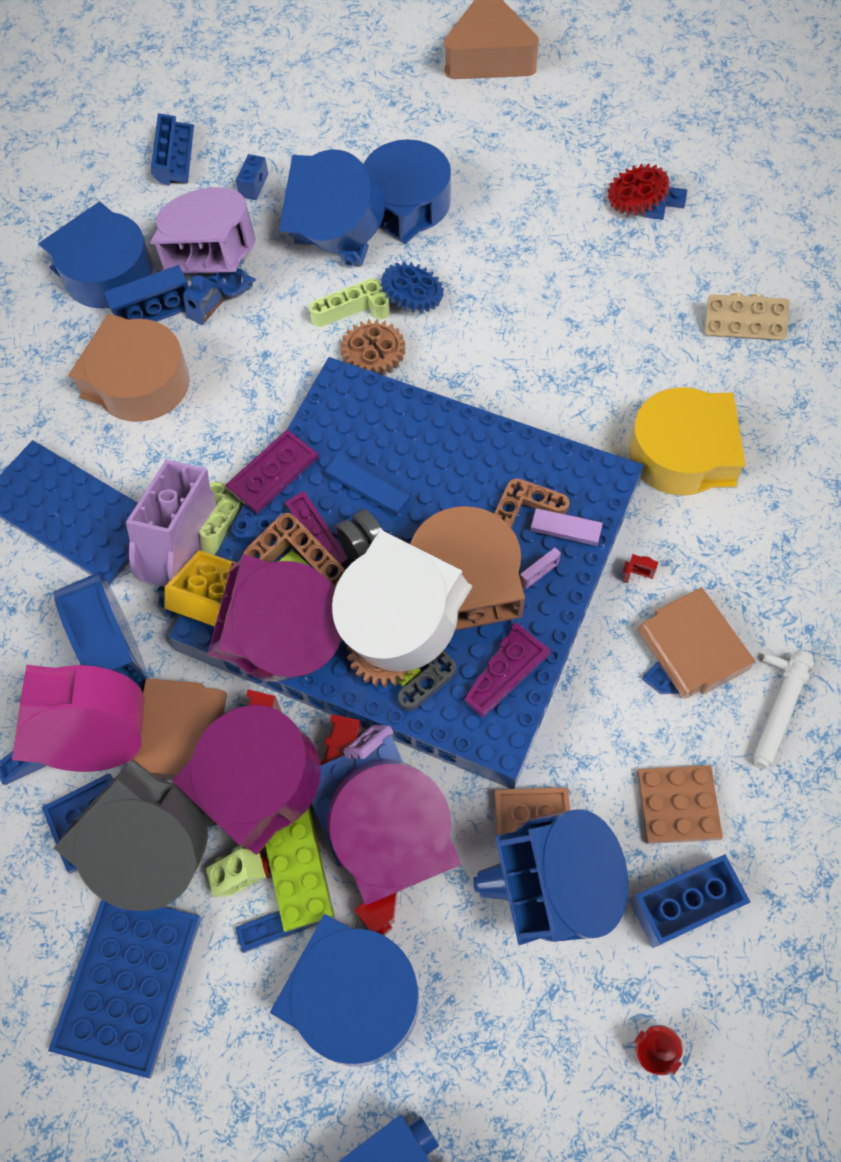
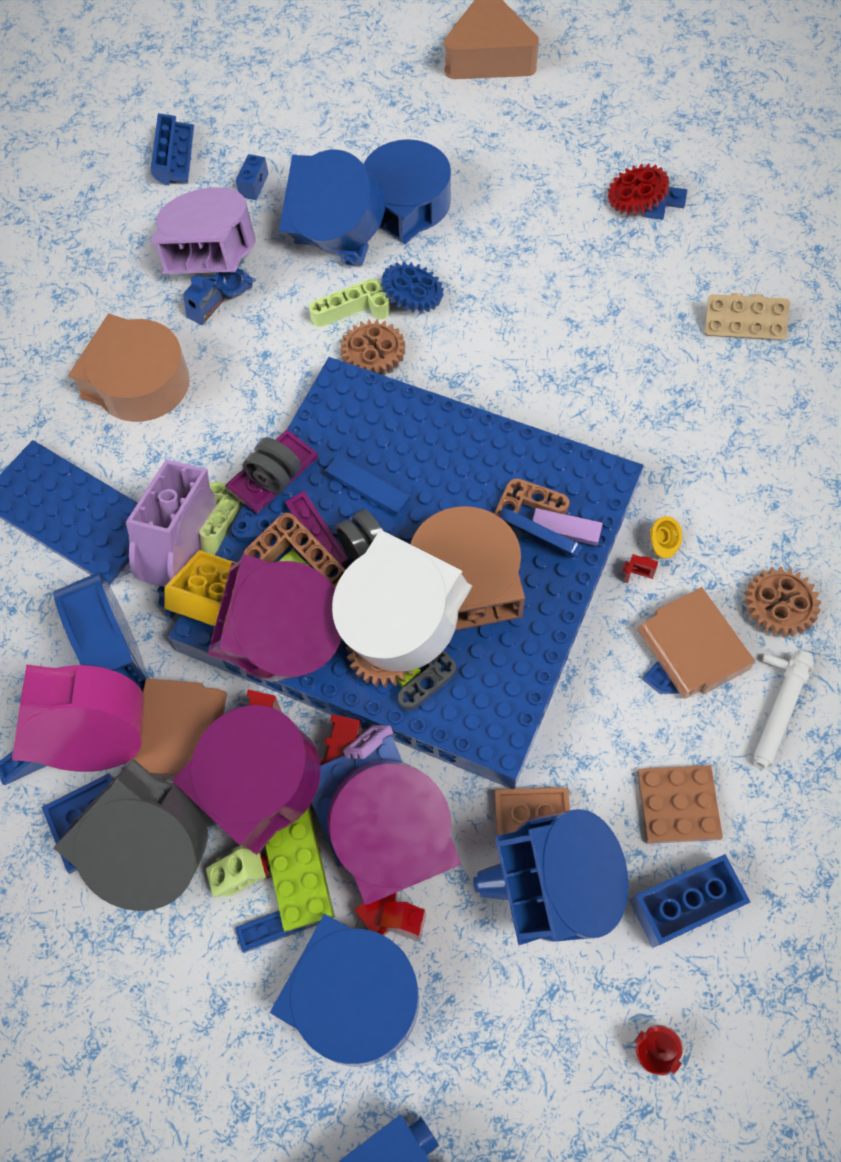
(97, 254): blue brick -> none
(125, 988): blue plate -> none
(150, 297): blue brick -> none
(271, 465): none -> dark grey wheel
(403, 919): none -> red slope
(511, 664): magenta wing -> none
(540, 533): none -> blue beam
(540, 568): lavender tile -> none
(665, 536): none -> yellow piece
(688, 441): yellow brick -> none
(793, 619): none -> nougat gear

